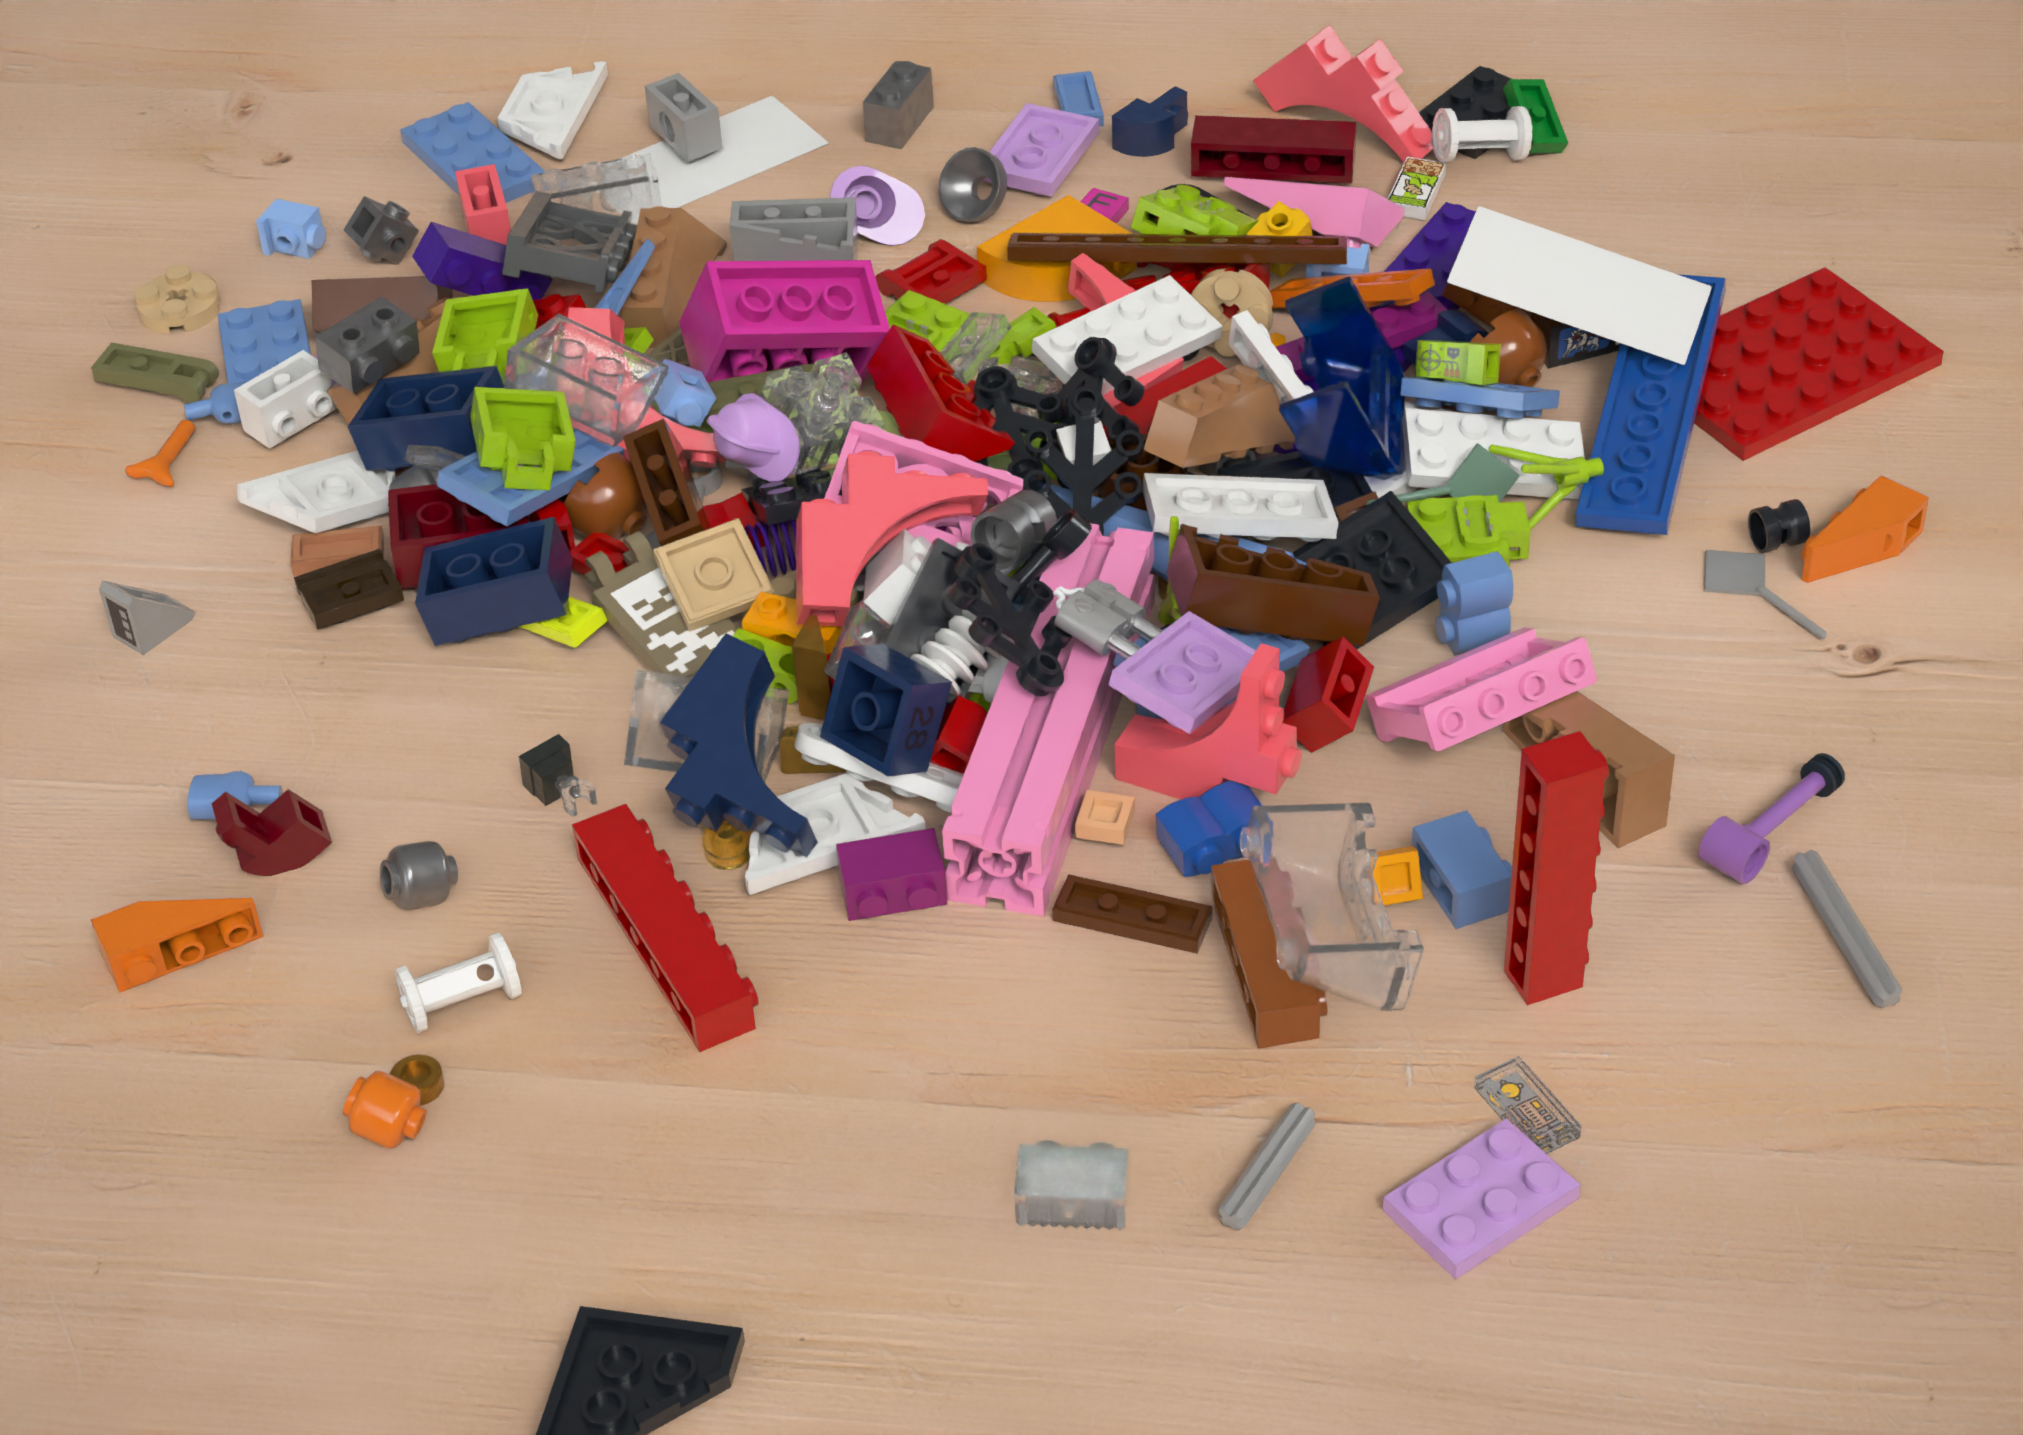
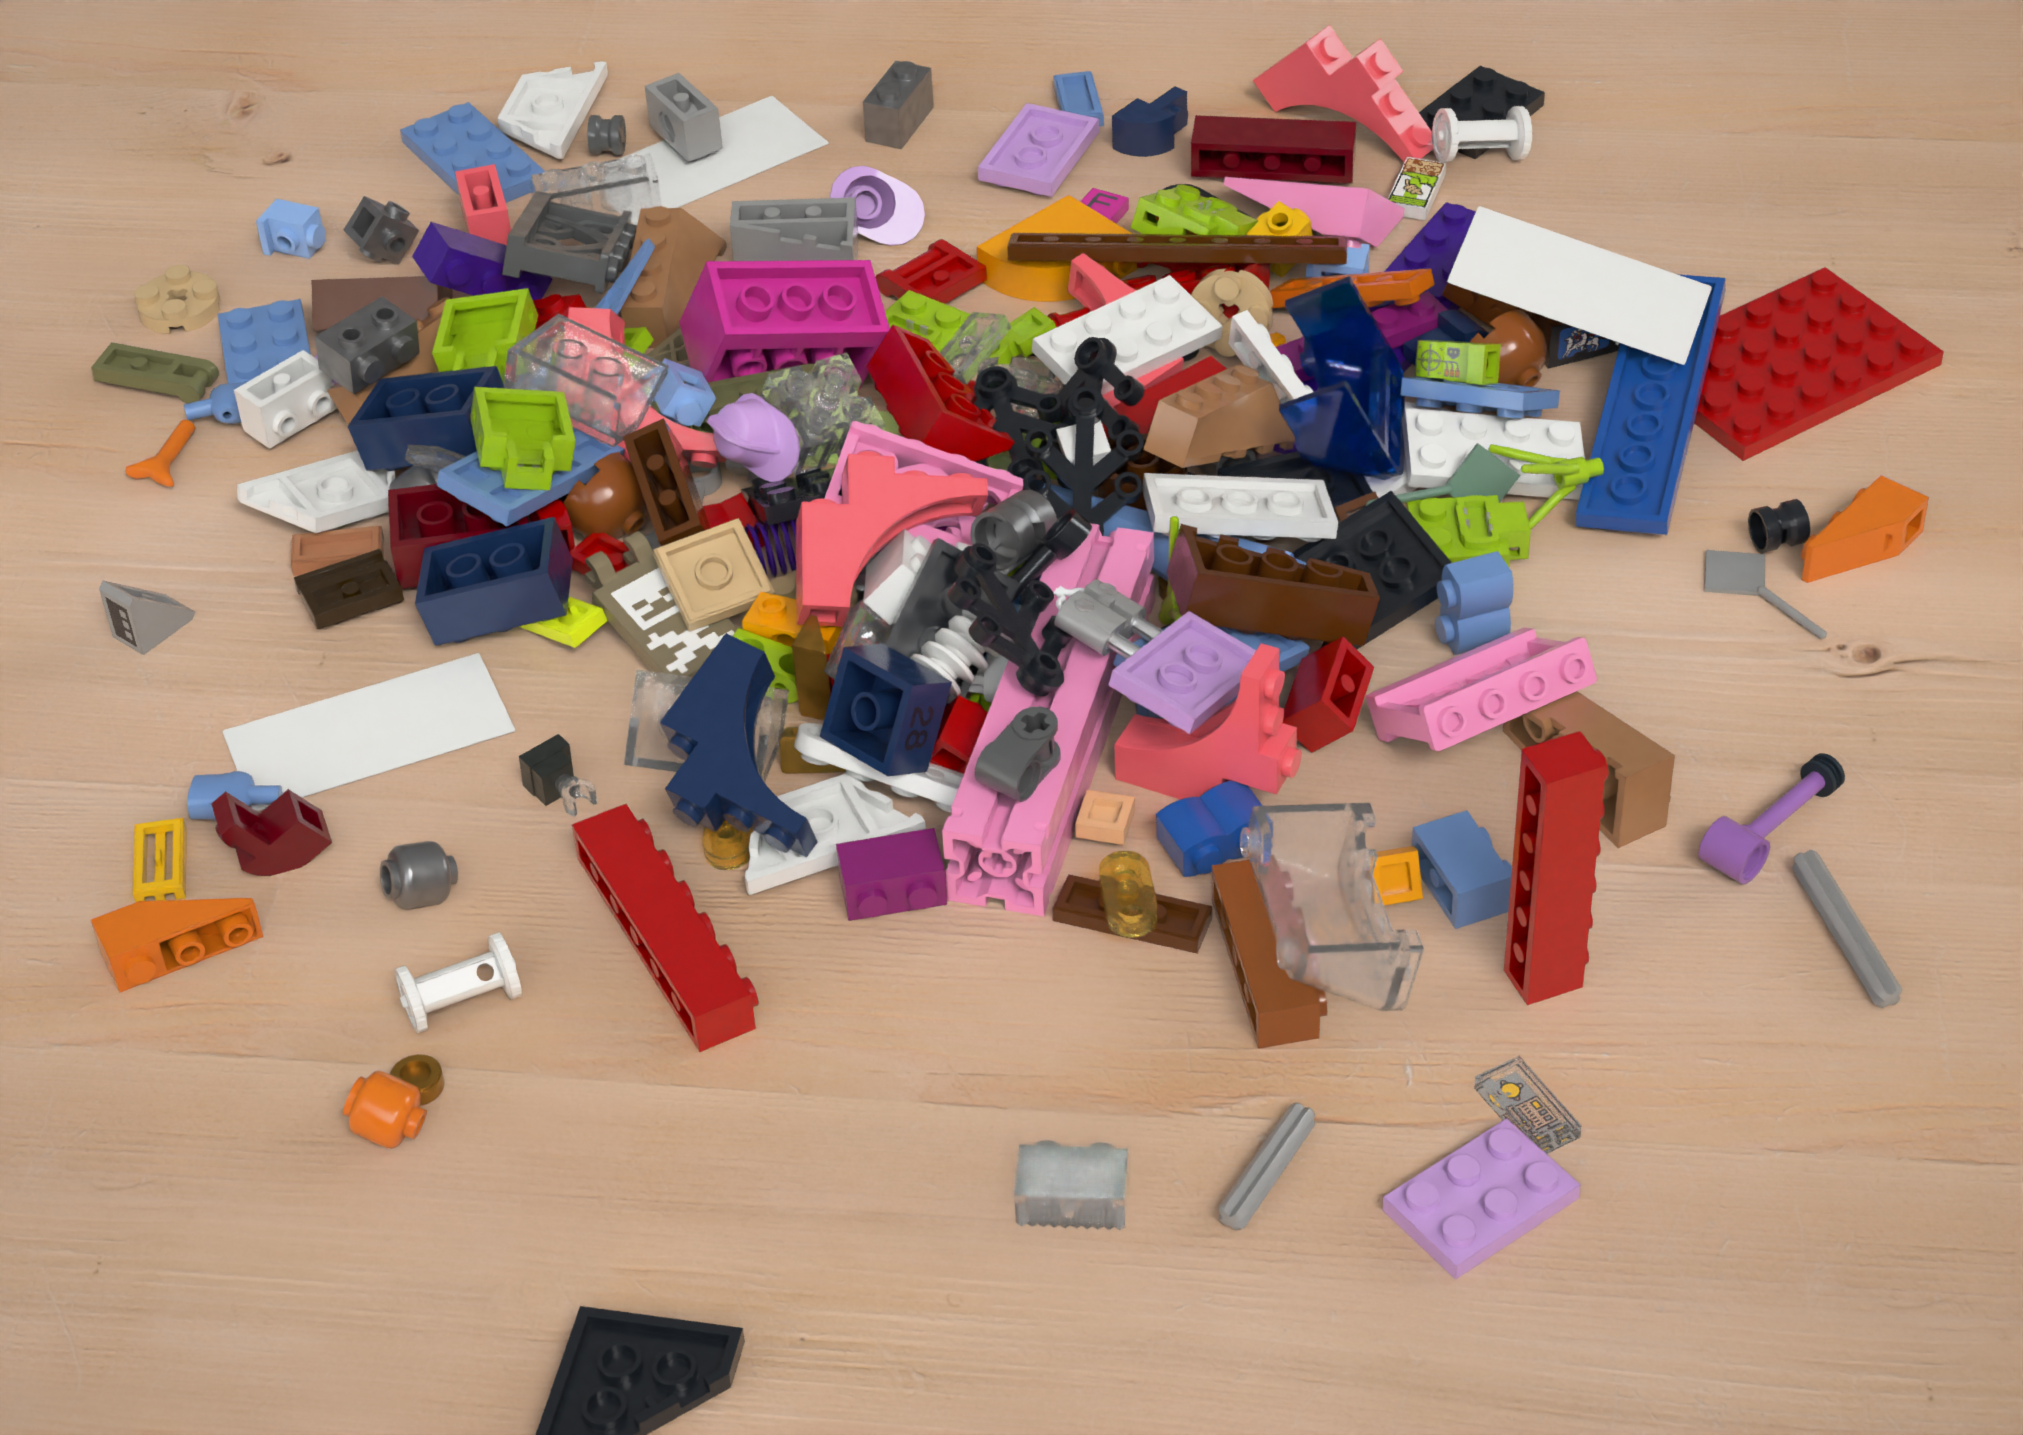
(160, 886): none -> yellow tile
(371, 729): none -> white sticker
(606, 135): none -> dark grey wheel
(960, 183): flat silver piece -> none
(1020, 754): none -> dark grey piece
(1128, 894): none -> clear yellow plate
(1546, 127): green plate -> none

